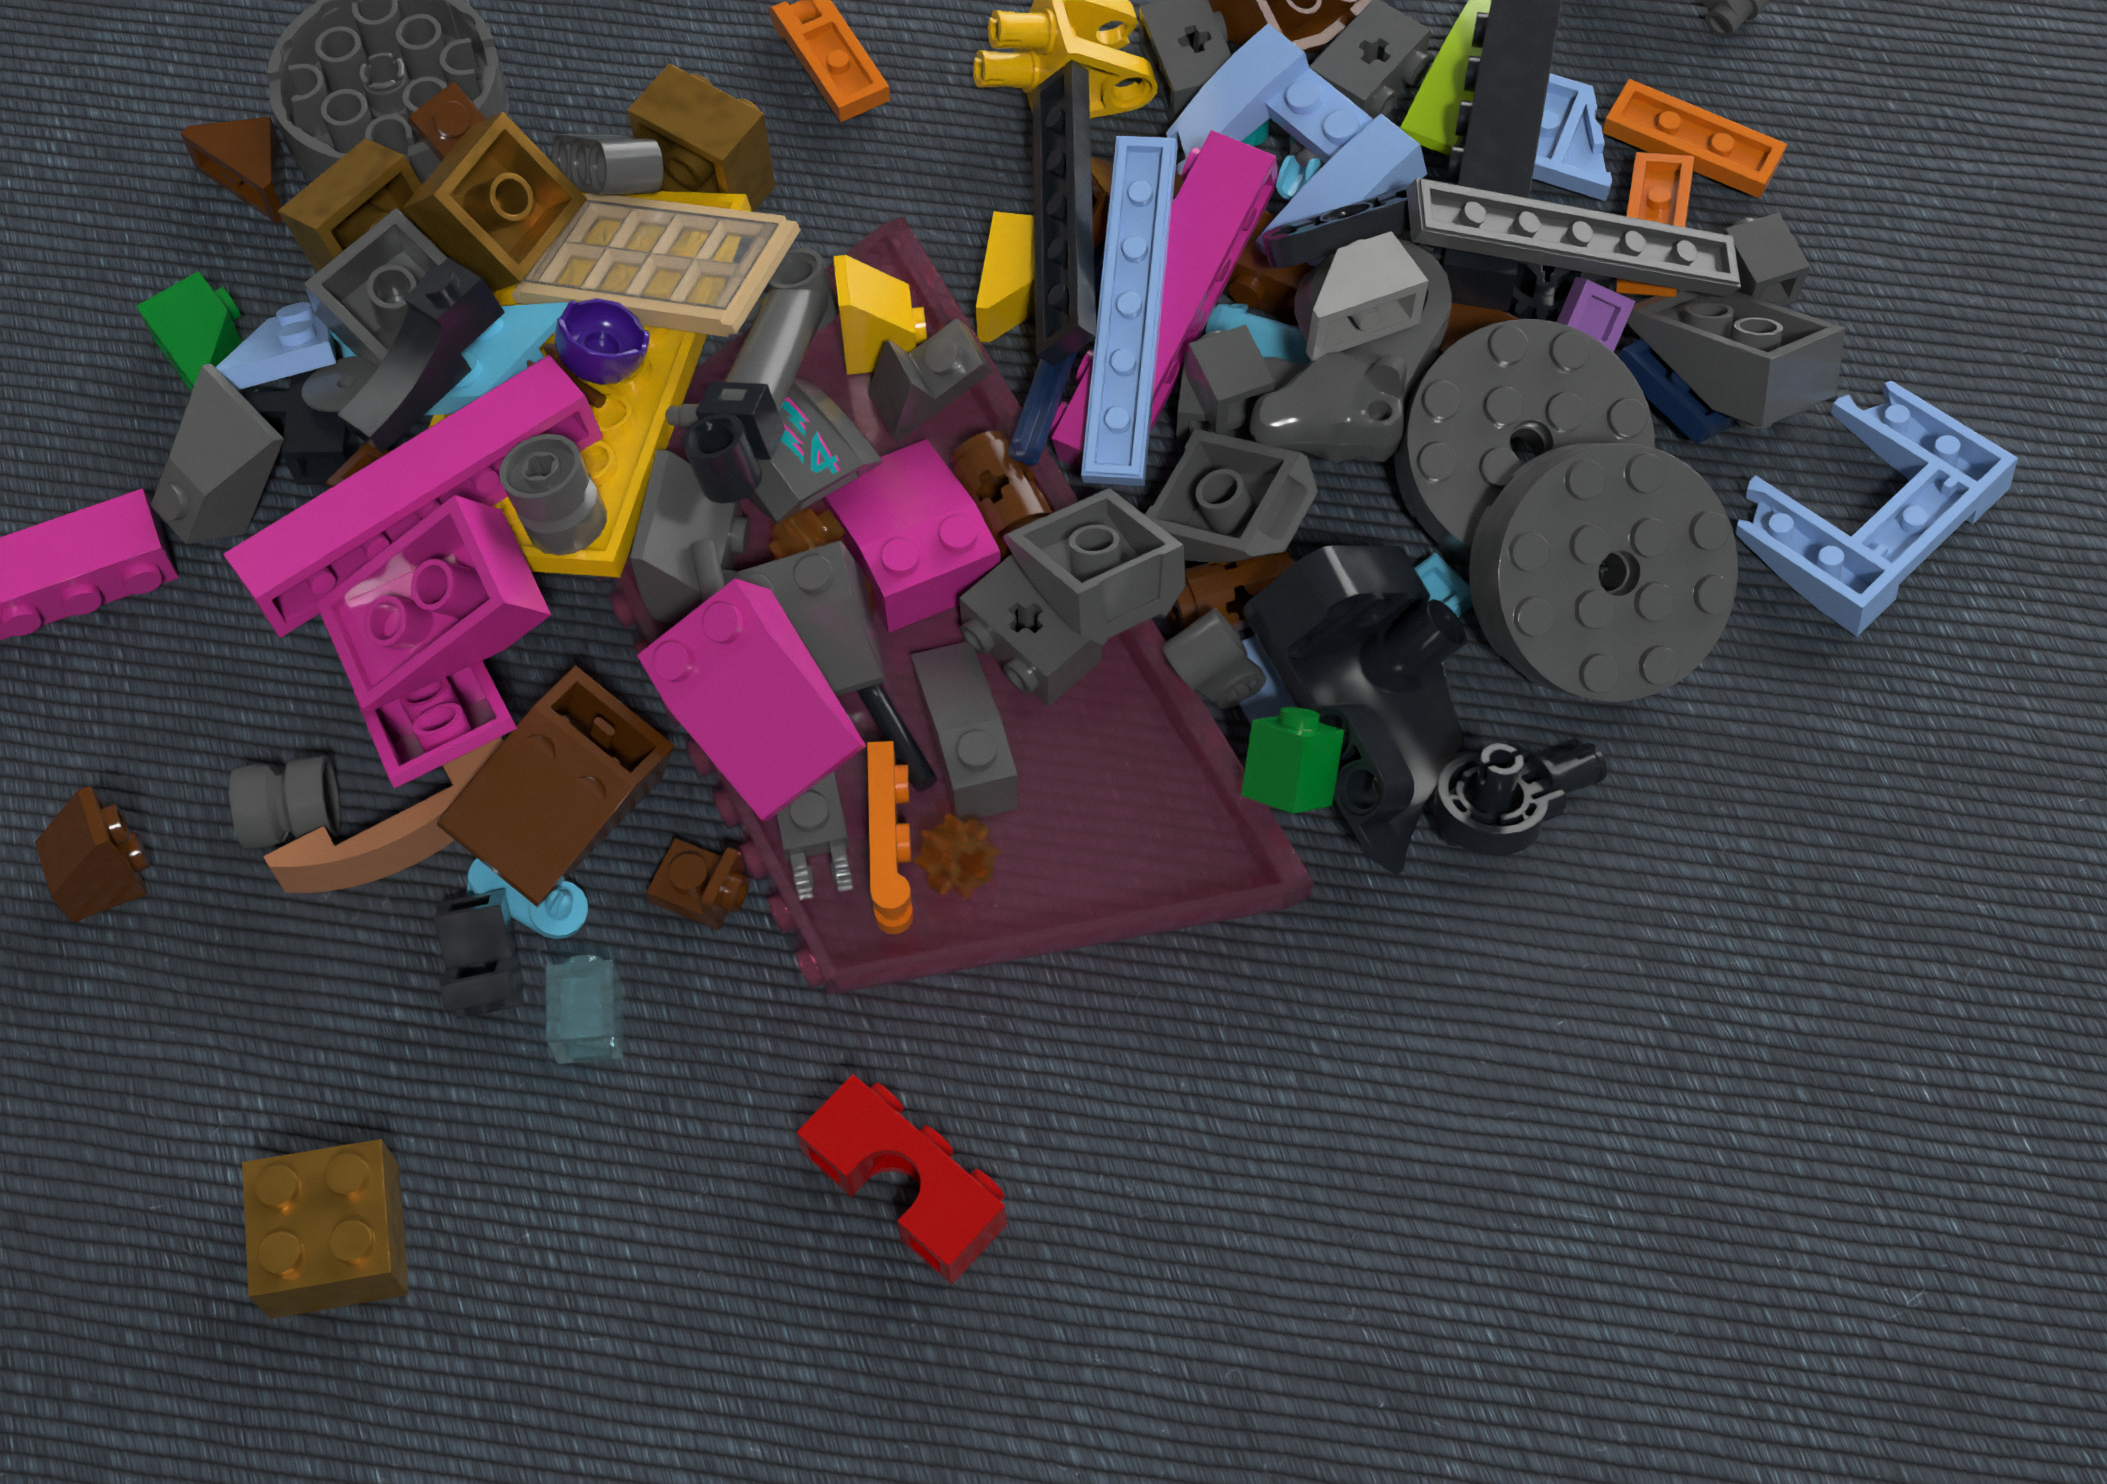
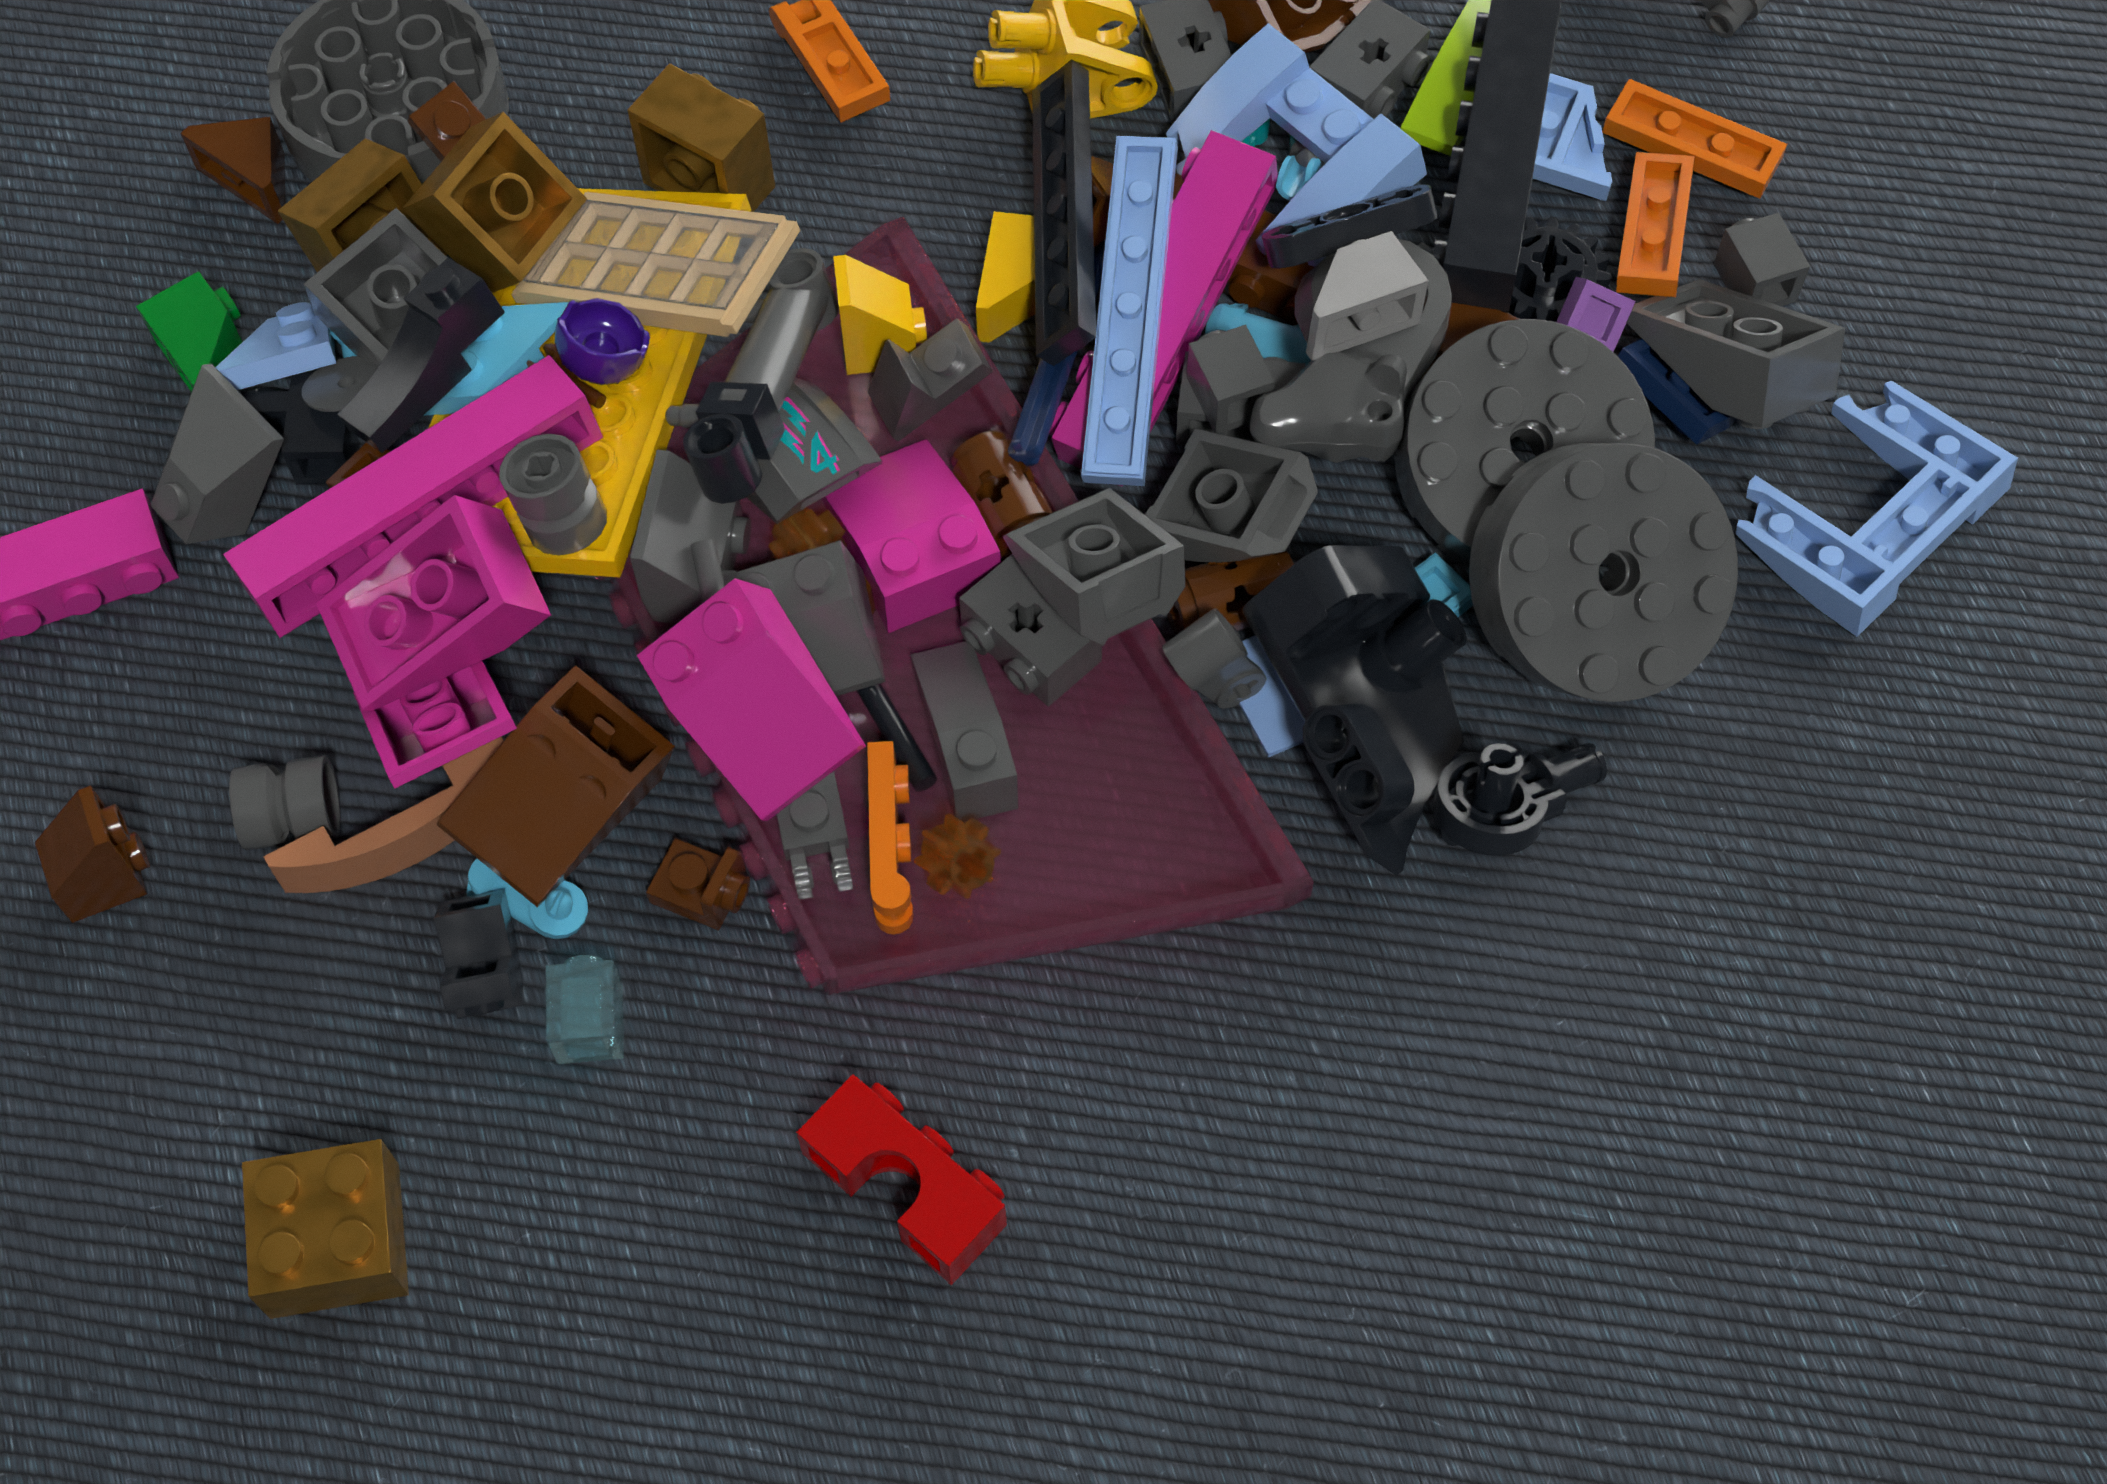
(609, 162): dark grey beam -> none
(1292, 761): green brick -> none
(1571, 238): dark grey tile -> none

